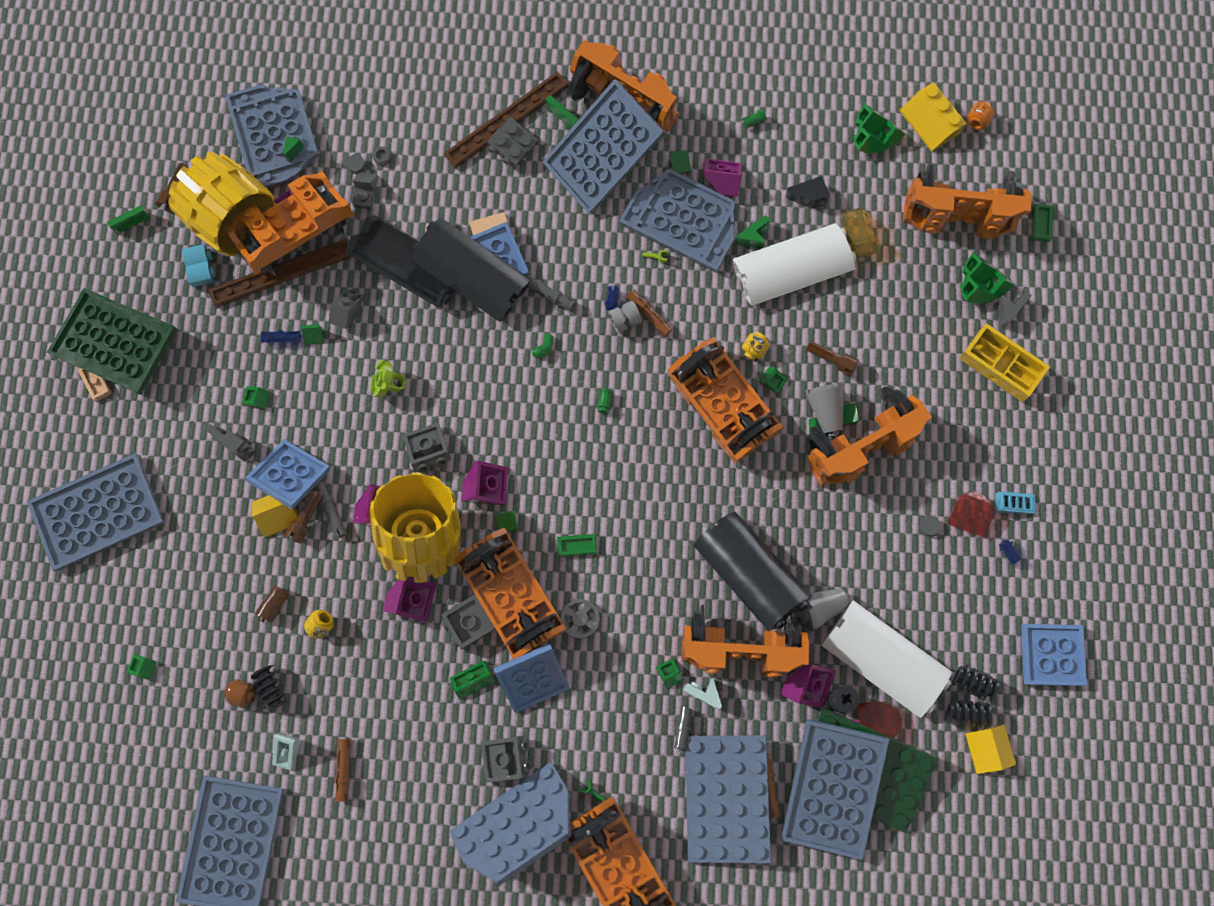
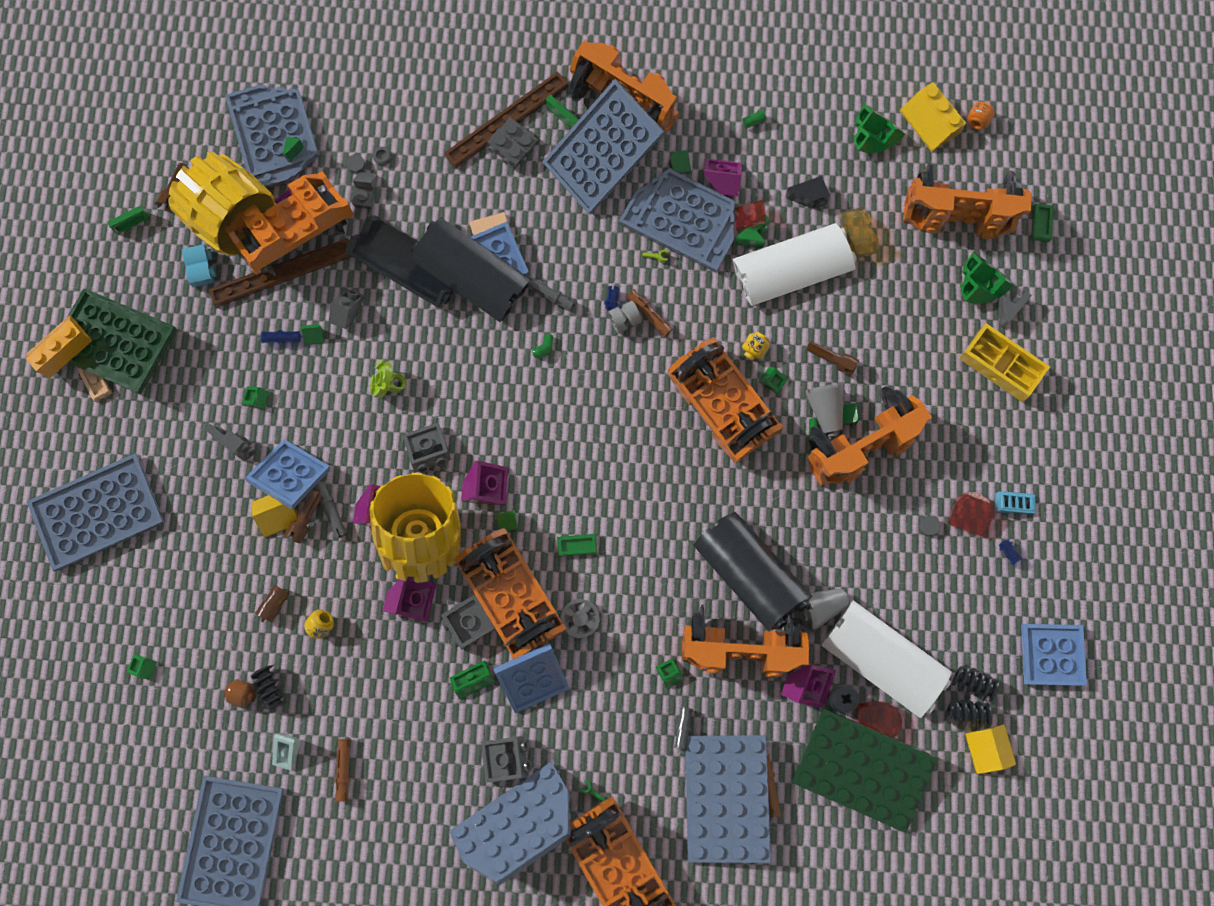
(58, 347): none -> light orange slope
(604, 401): green pin -> none
(710, 695): light aqua slope -> none
(750, 215): none -> clear red piece
(834, 789): sand blue plate -> none

